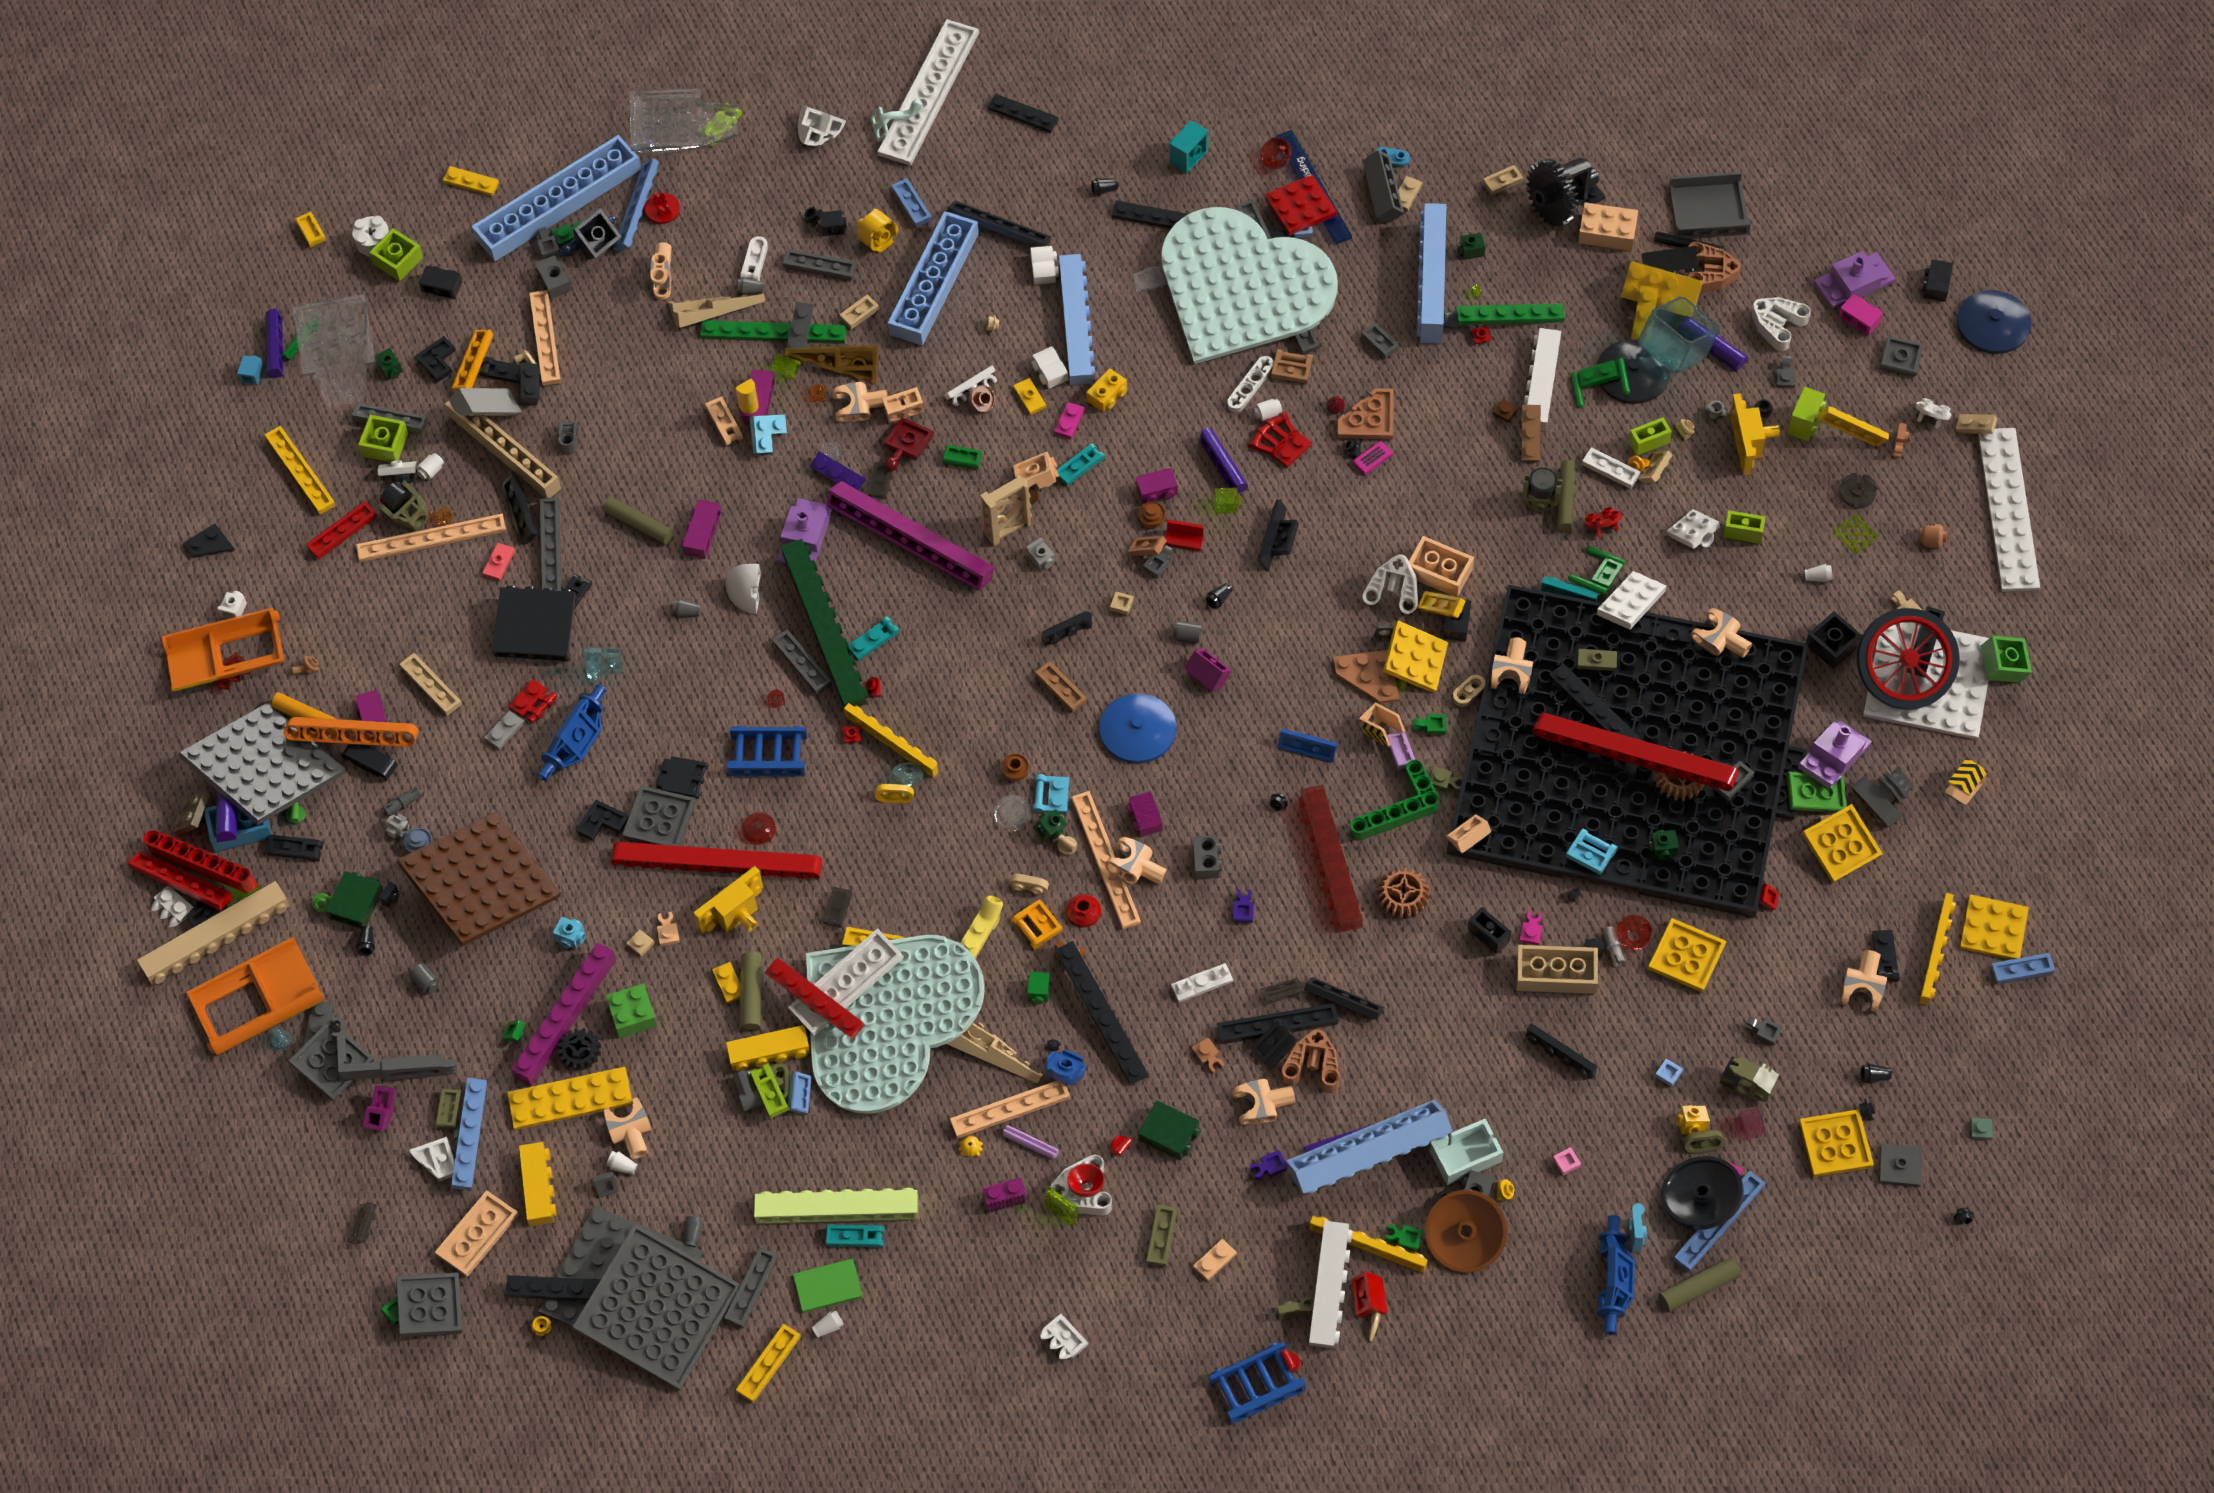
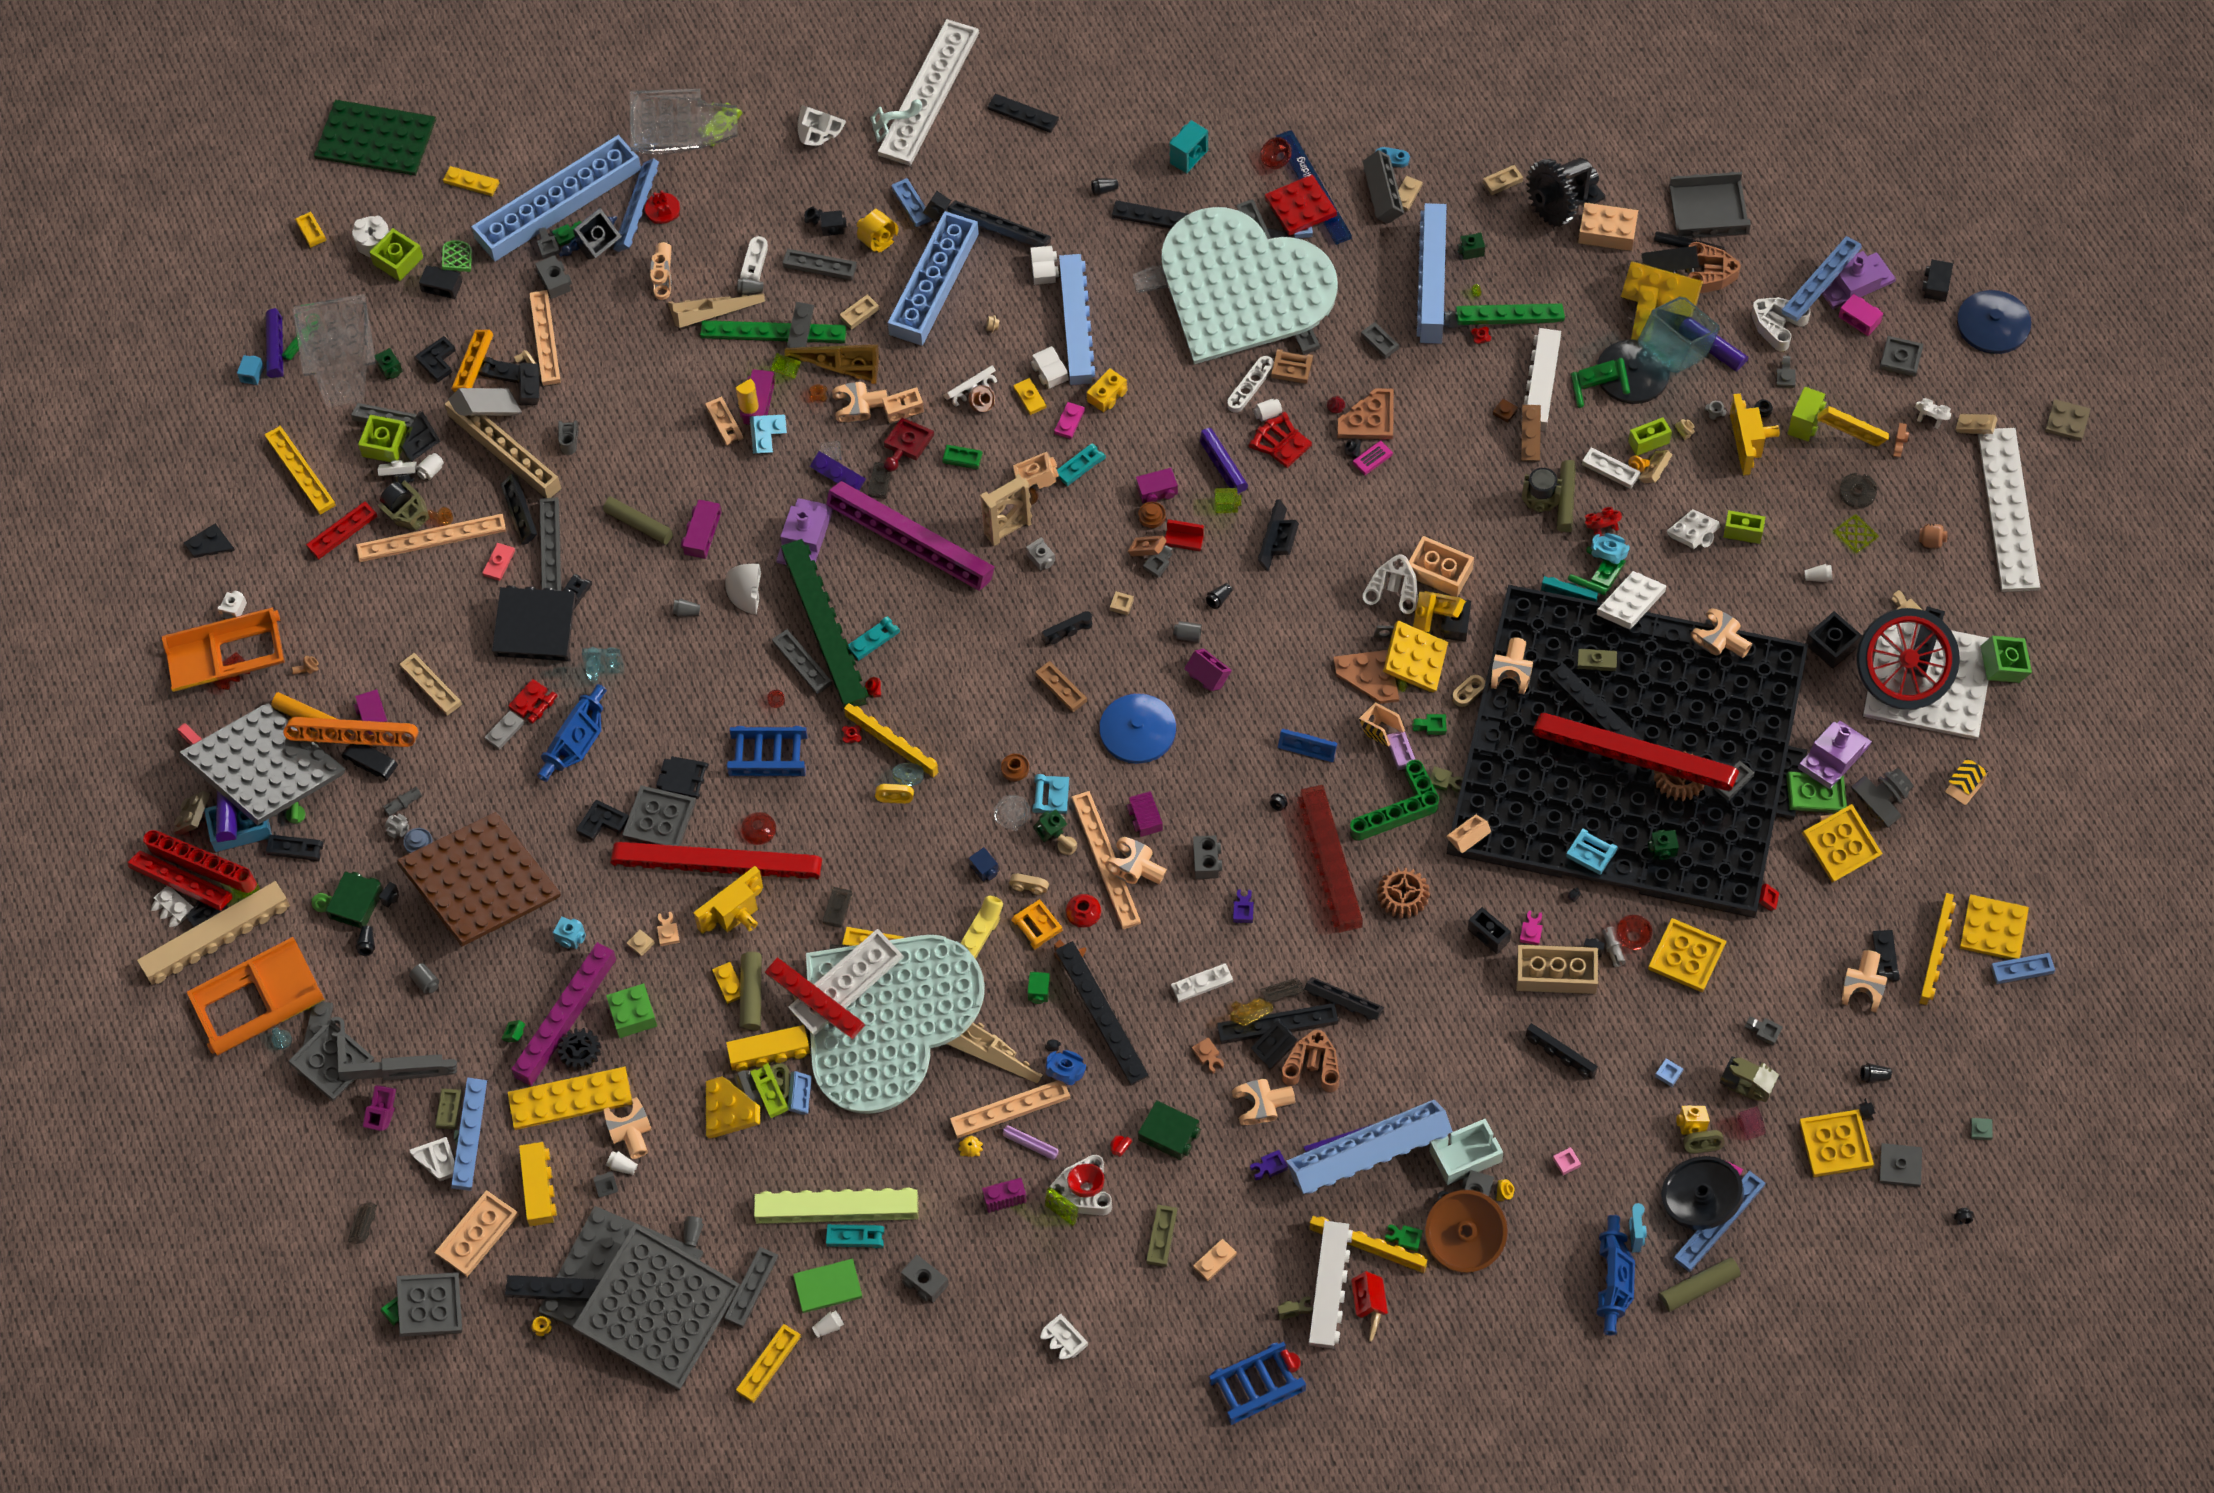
(188, 734): none -> coral beam
(375, 137): none -> dark green plate
(419, 437): none -> black wing
(450, 265): none -> bright green window
(728, 1108): none -> yellow plate
(918, 1269): none -> dark grey brick
(936, 206): none -> black brick
(983, 865): none -> dark blue brick
(1250, 1012): none -> clear yellow plate
(1424, 611): none -> yellow plate
(1609, 547): none -> medium azure plate
(1821, 278): none -> medium blue plate
(2067, 420): none -> dark tan plate

